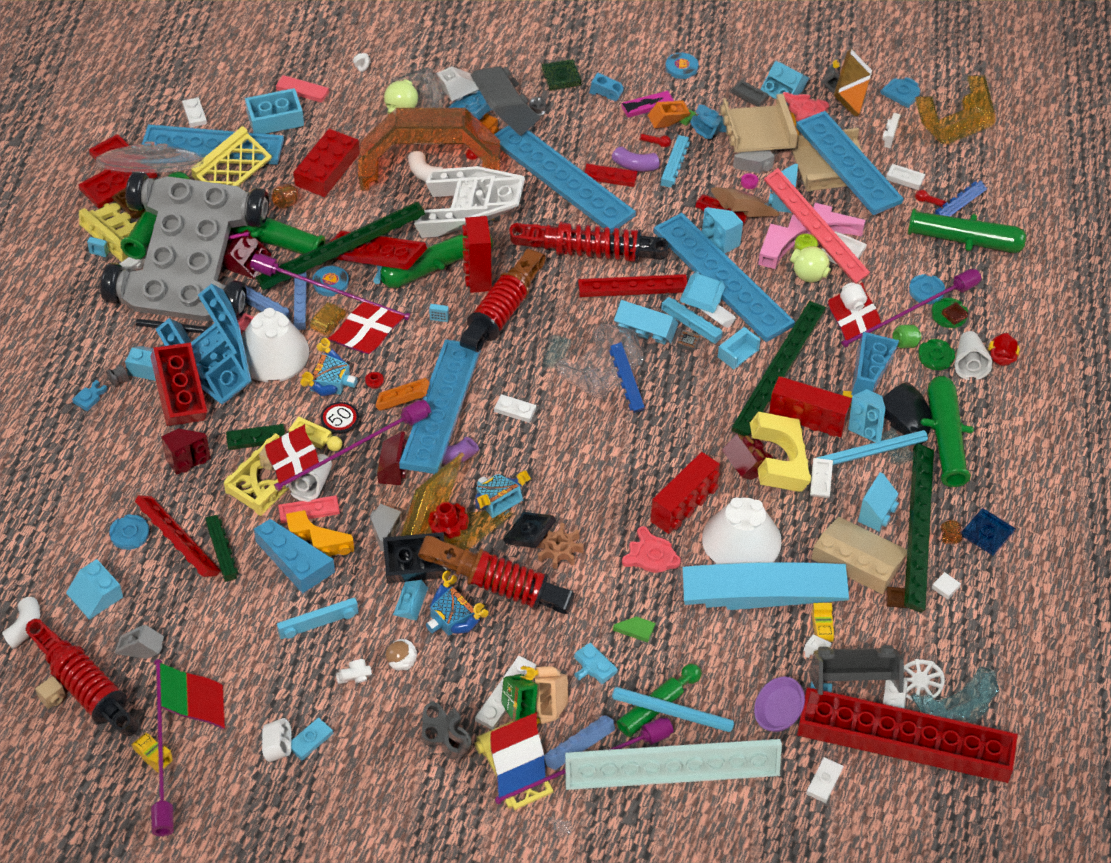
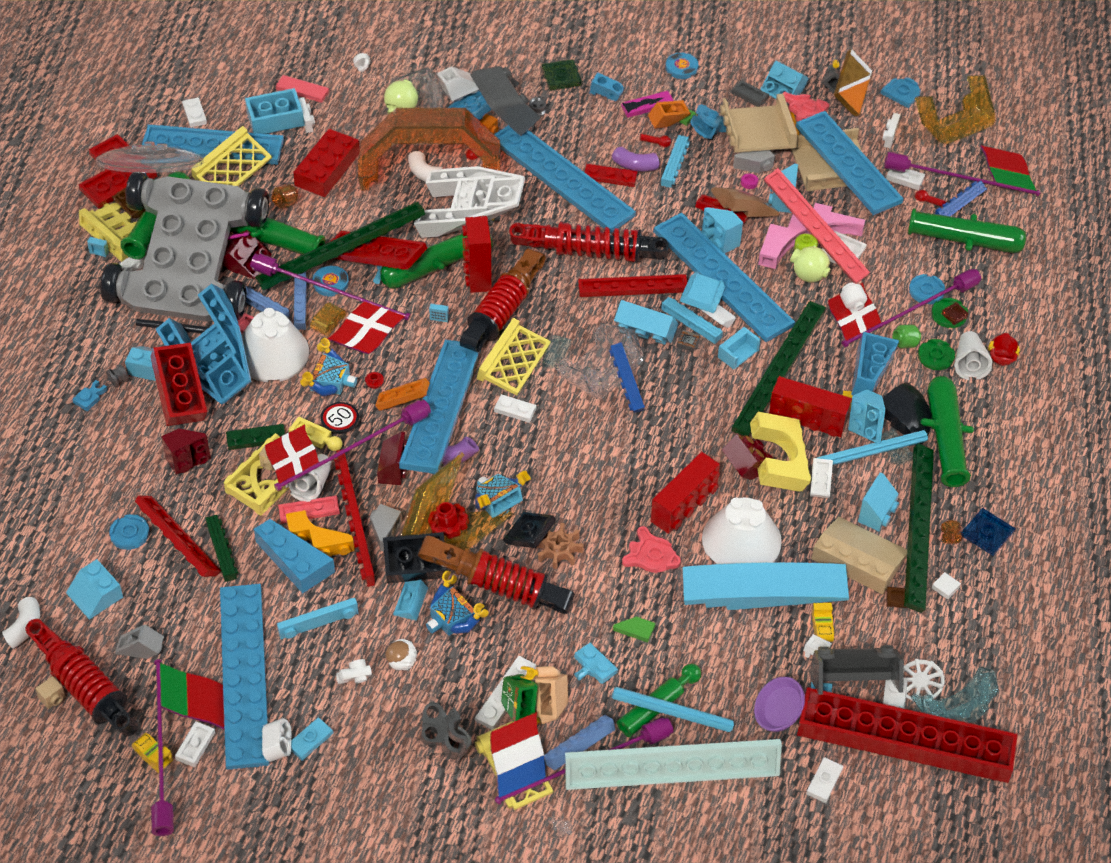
(195, 744): none -> white plate
(243, 675): none -> dark azure plate
(308, 119): none -> white plate
(355, 523): none -> red plate
(502, 347): none -> light yellow fence
(1005, 167): none -> flag

